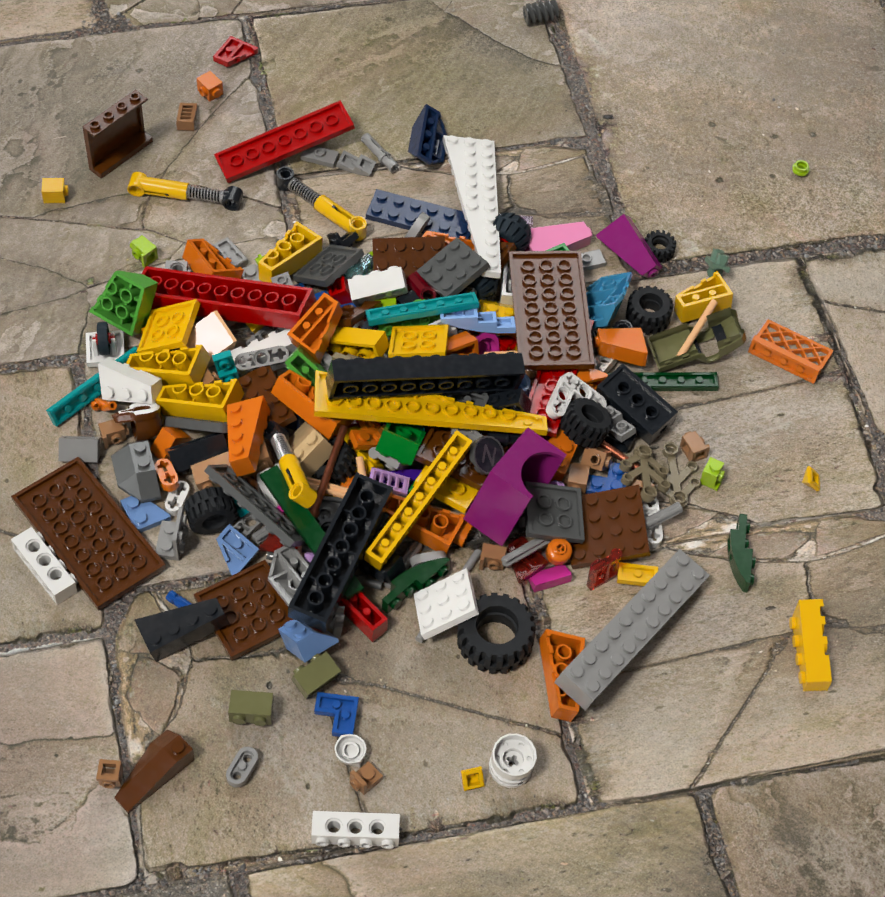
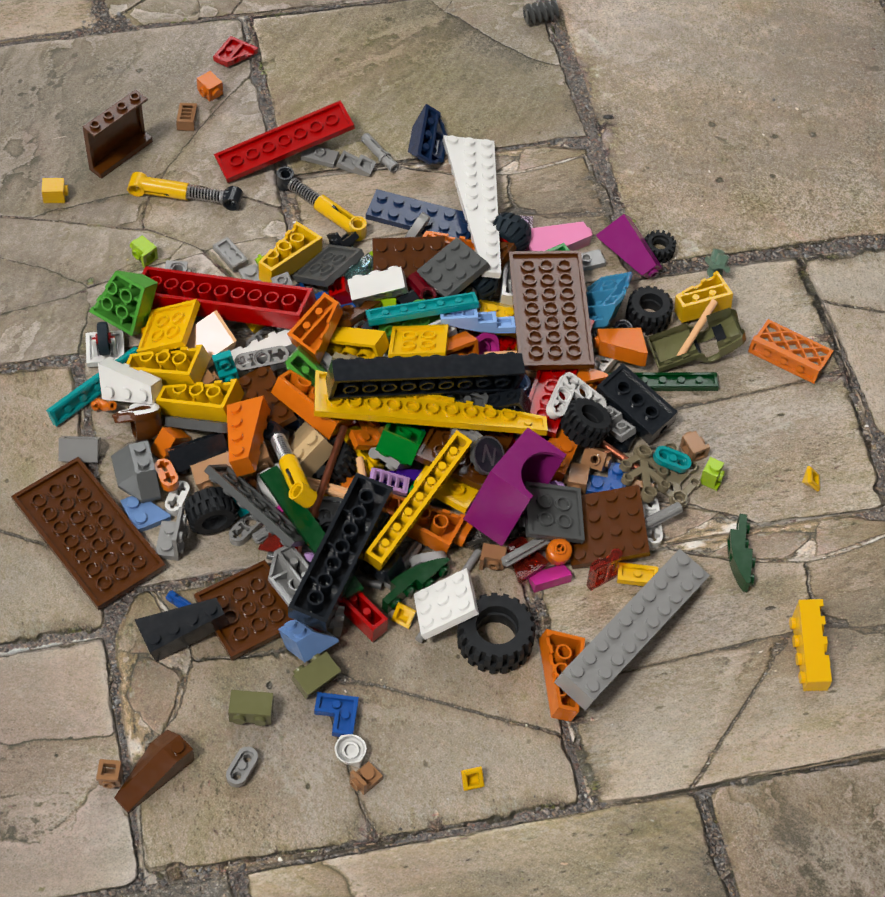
(57, 589): white brick -> none
(112, 432): medium nougat brick -> none
(205, 259): orange wedge -> none
(236, 549): medium blue wing -> none
(346, 821): white brick -> none
(403, 615): none -> yellow slope
(505, 438): black axle -> none
(513, 749): white wheel -> none
(672, 459): none -> teal plate
(800, 168): lime plate -> none

